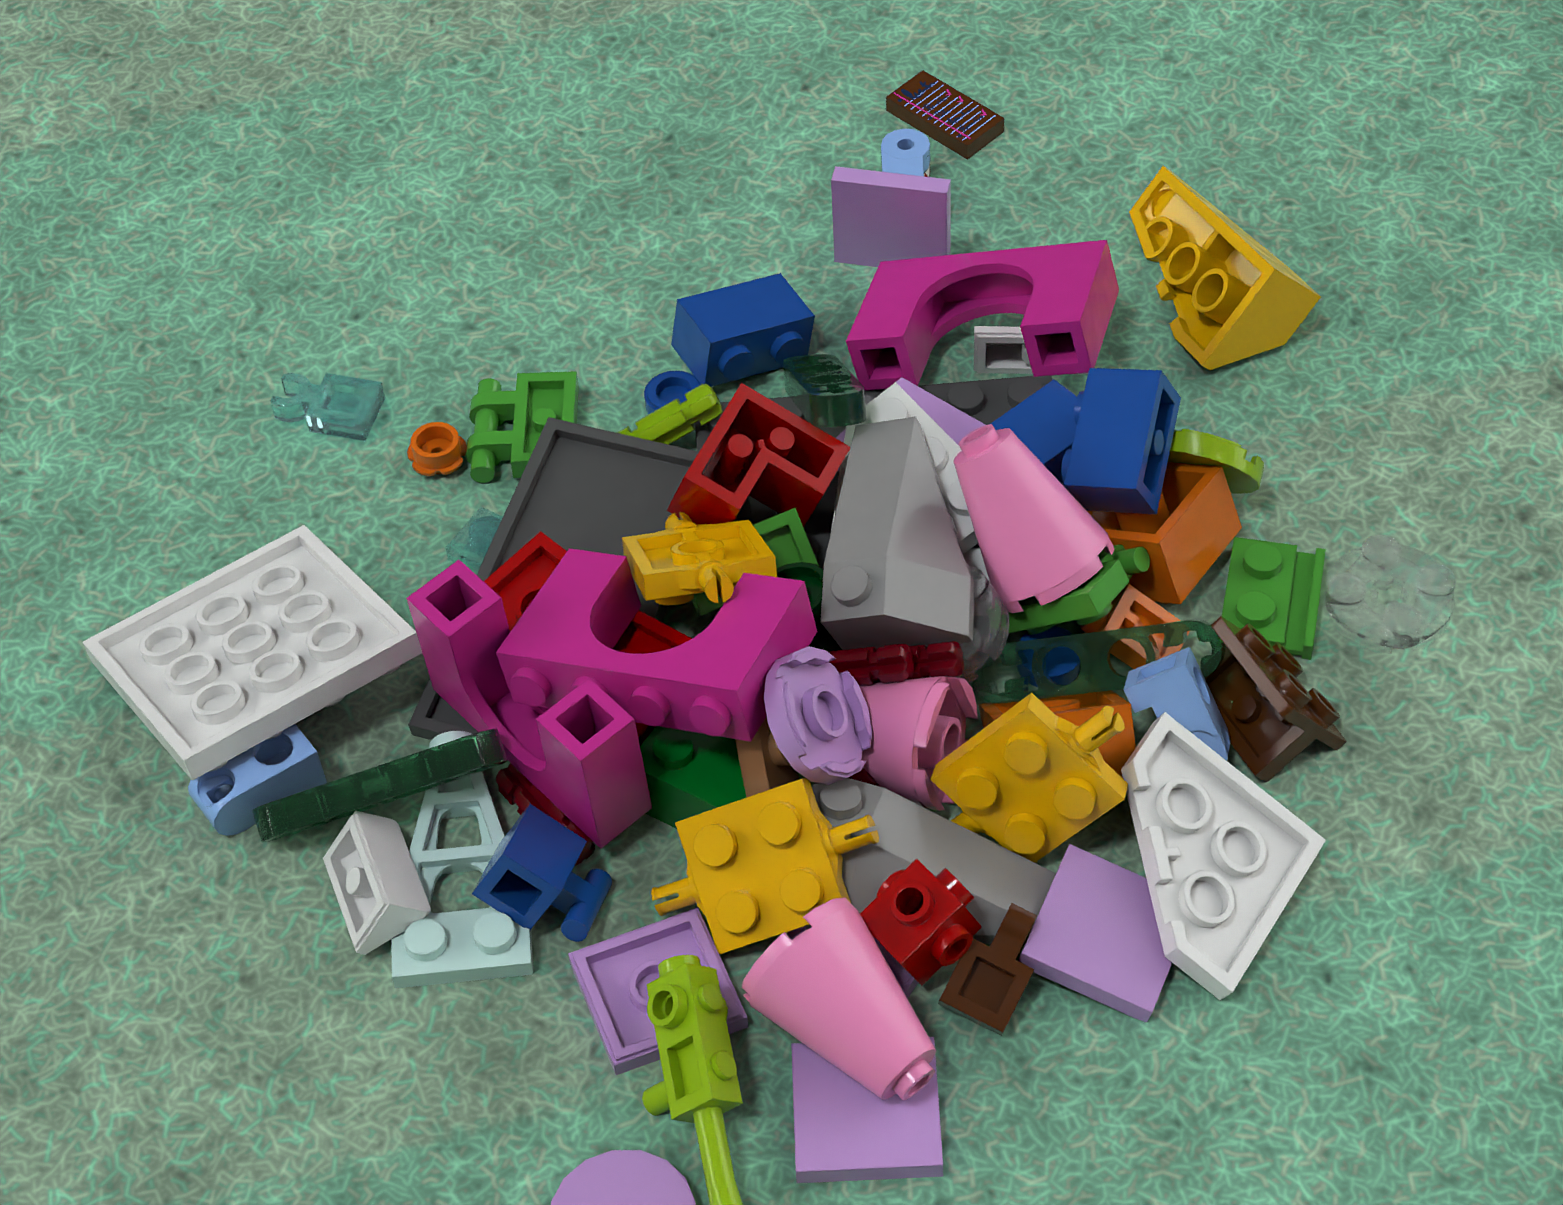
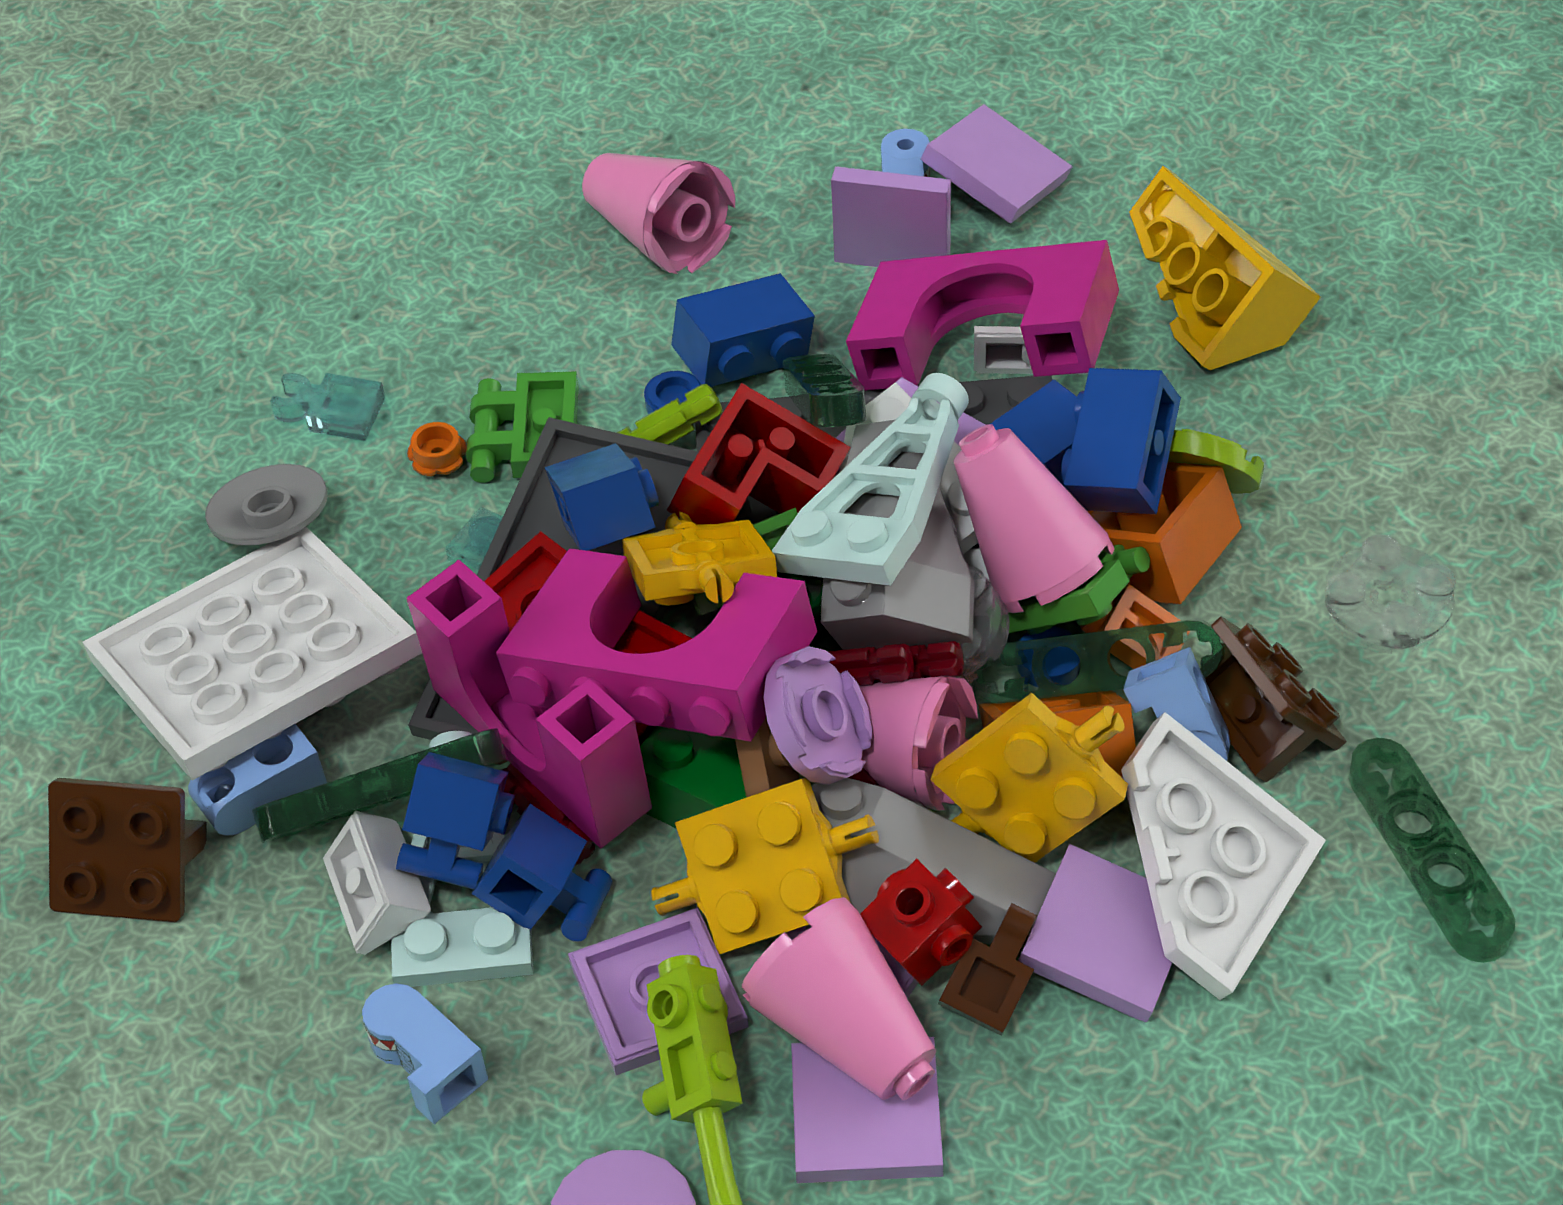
(120, 849): none -> reddish brown bracket
(266, 504): none -> light grey dish
(434, 1052): none -> light blue leg
(455, 807): none -> blue brick
(603, 496): none -> blue brick
(664, 201): none -> bright pink cone
(872, 548): none -> light aqua plate
(945, 114): reddish brown tile -> none
(996, 163): none -> lavender tile
(1275, 592): bright green plate -> none
(1436, 846): none -> clear green beam

